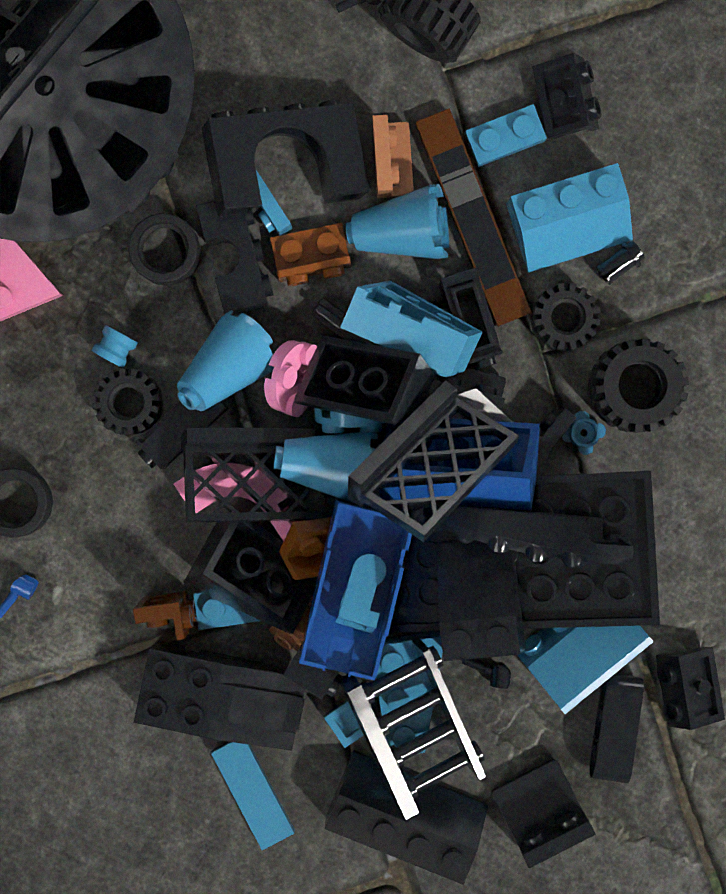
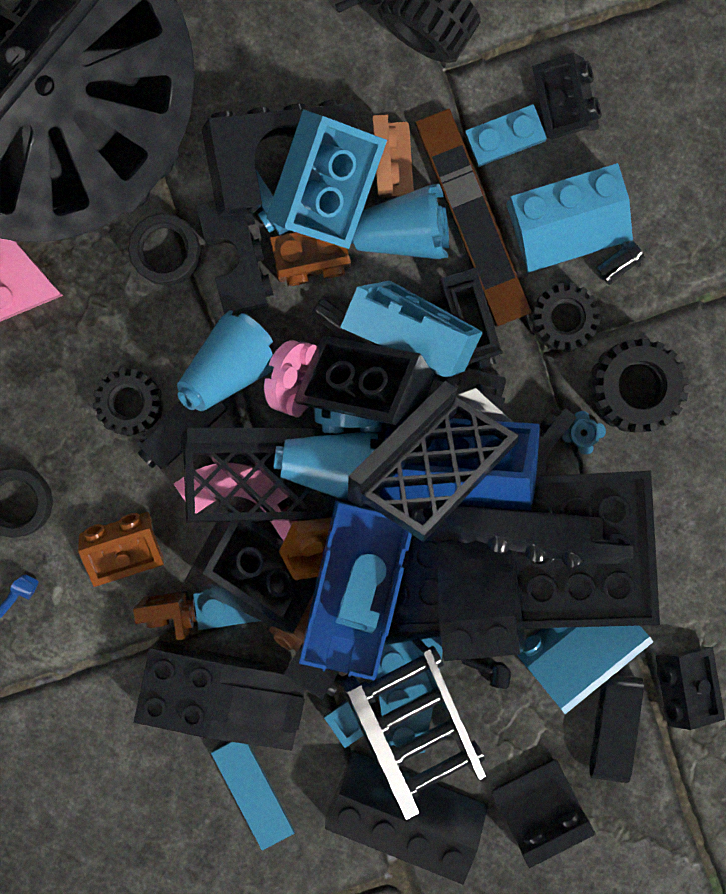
(114, 346): dark azure wheel -> none
(119, 548): none -> dark orange bracket
(326, 179): none -> dark azure slope

